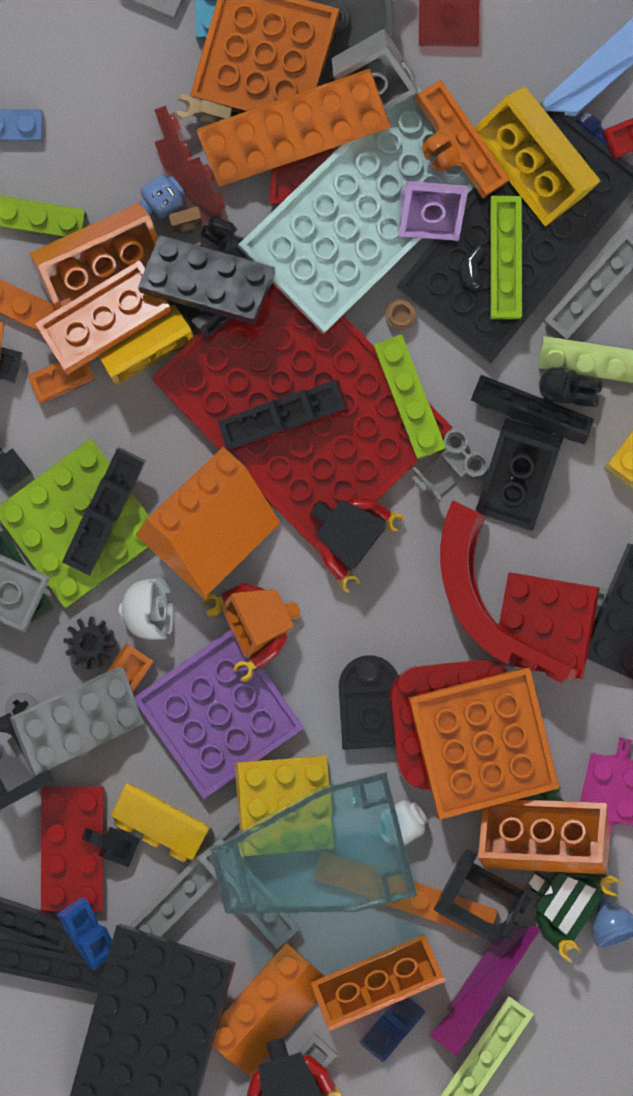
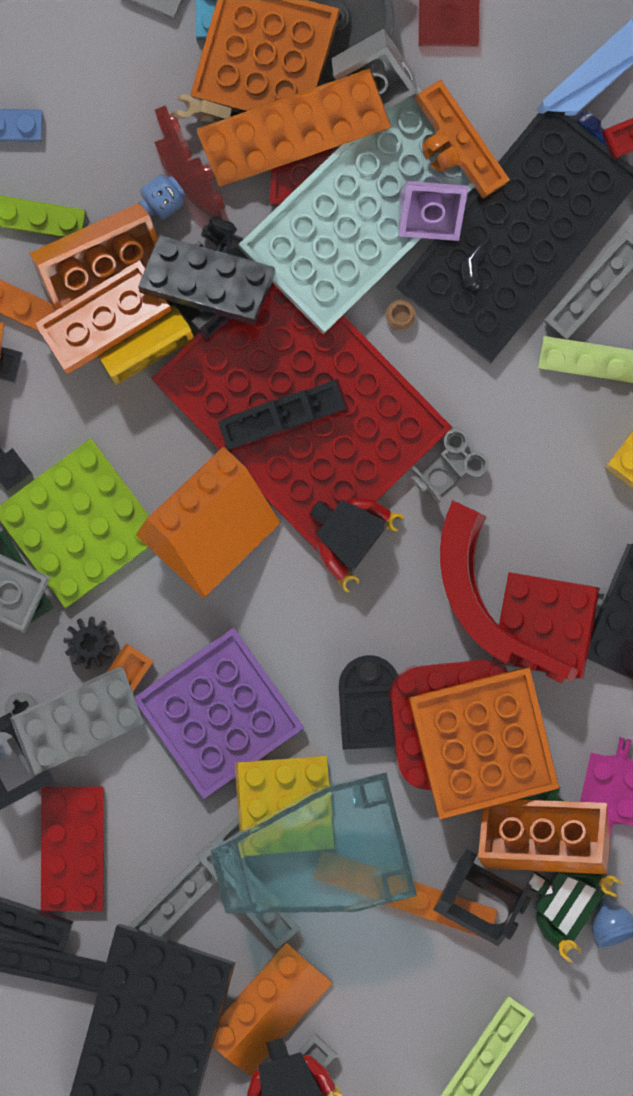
(54, 382): orange plate -> none
(85, 932): blue slope -> none
(104, 511): black slope -> none
(115, 846): black plate -> none
(146, 609): white cylinder -> none
(159, 822): yellow slope -> none
(186, 220): medium nougat plate -> none
(257, 622): orange torso -> none
(377, 982): orange slope -> none
(392, 1028): clear blue slope -> none
(409, 396): lime plate -> none
(411, 820): white head -> none
(481, 989): magenta wedge -> none
(506, 257): lime plate -> none
(519, 474): black slope -> none
(532, 409): black plate -> none
(536, 155): yellow slope -> none
(566, 387): black piece -> none

